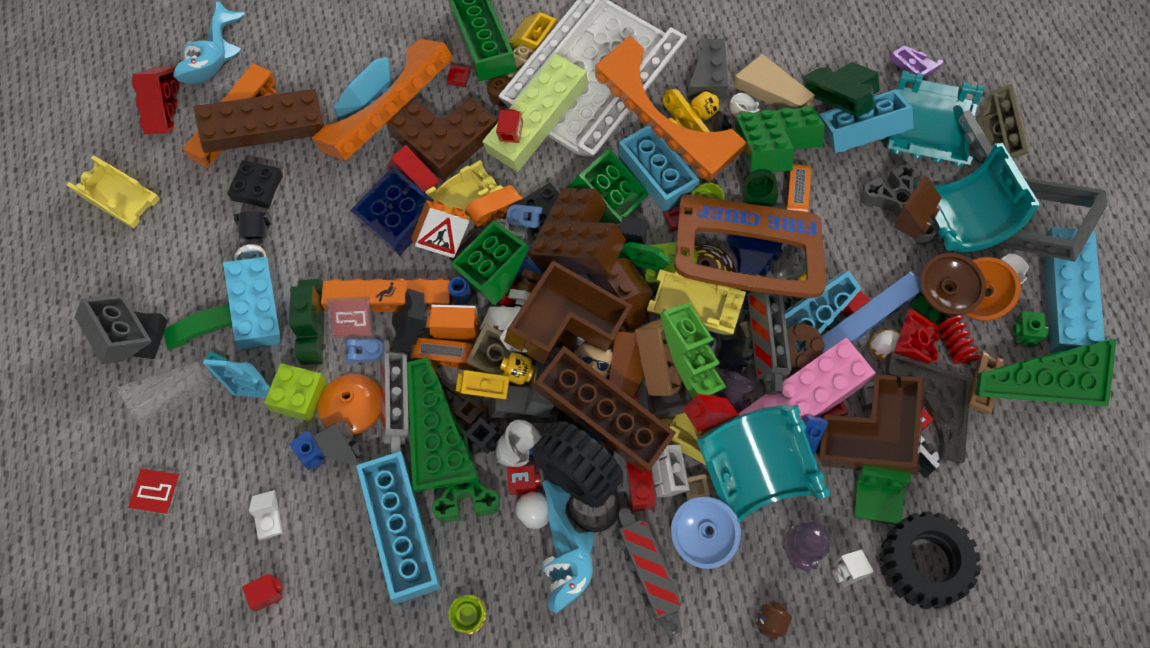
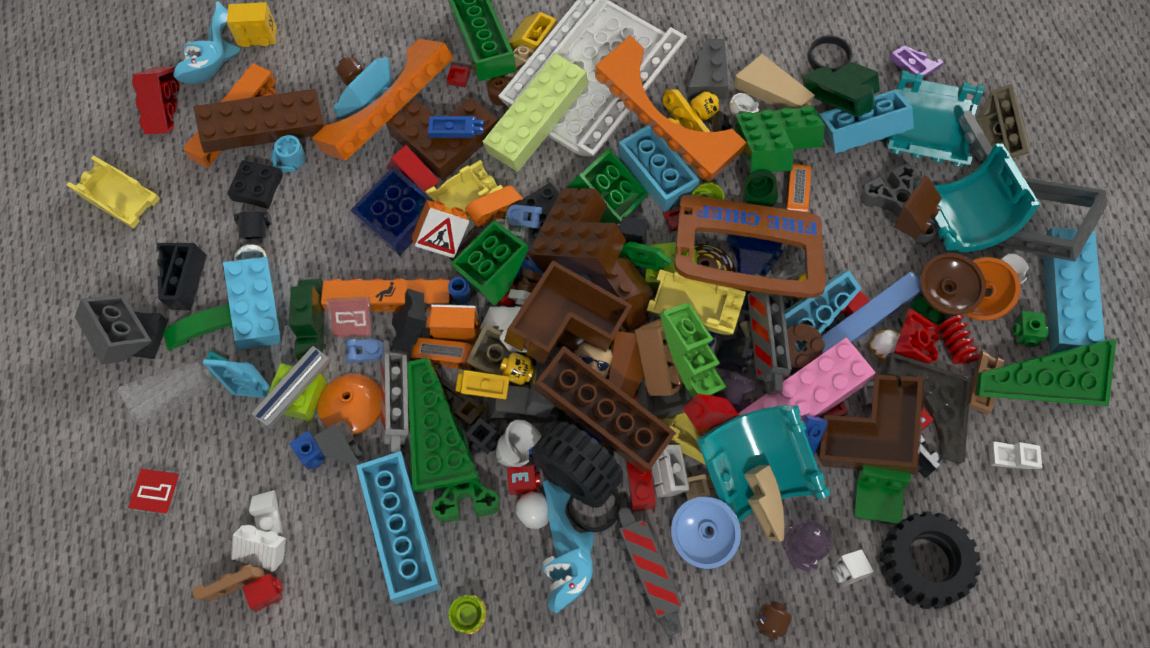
(179, 274): none -> black wedge
(228, 583): none -> medium nougat plate
(251, 24): none -> yellow brick
(258, 547): none -> white brick
(289, 152): none -> medium azure piece
(291, 387): none -> light grey tile
(349, 69): none -> reddish brown head
(454, 127): none -> blue hinge
(509, 126): red brick -> none
(766, 501): none -> tan slope
(832, 40): none -> black tyre
(1015, 456): none -> white slope

